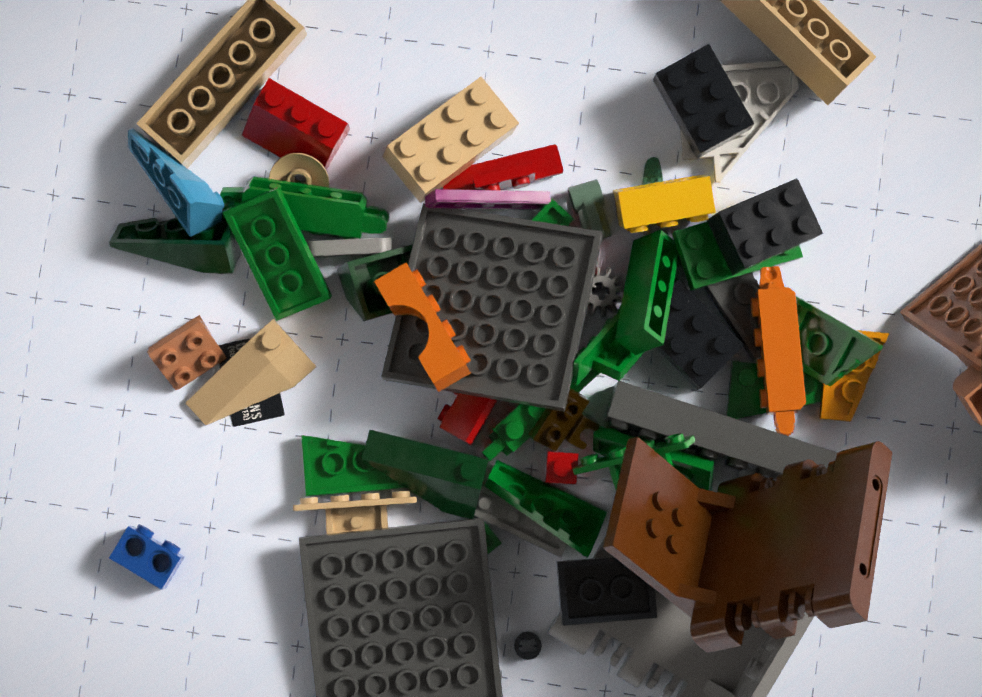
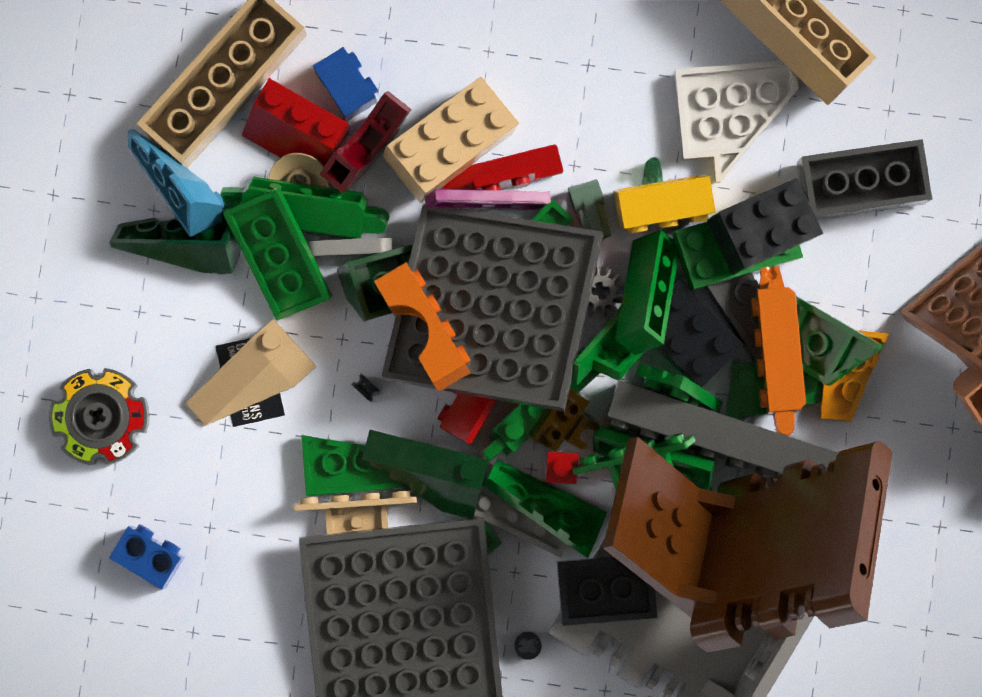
(74, 418): none -> dark grey piece
(186, 353): nougat bracket -> none
(345, 83): none -> blue brick
(366, 387): none -> black bush
(367, 144): none -> dark red arch
(677, 387): none -> green wing
(703, 101): black brick -> none
(866, 179): none -> dark grey brick

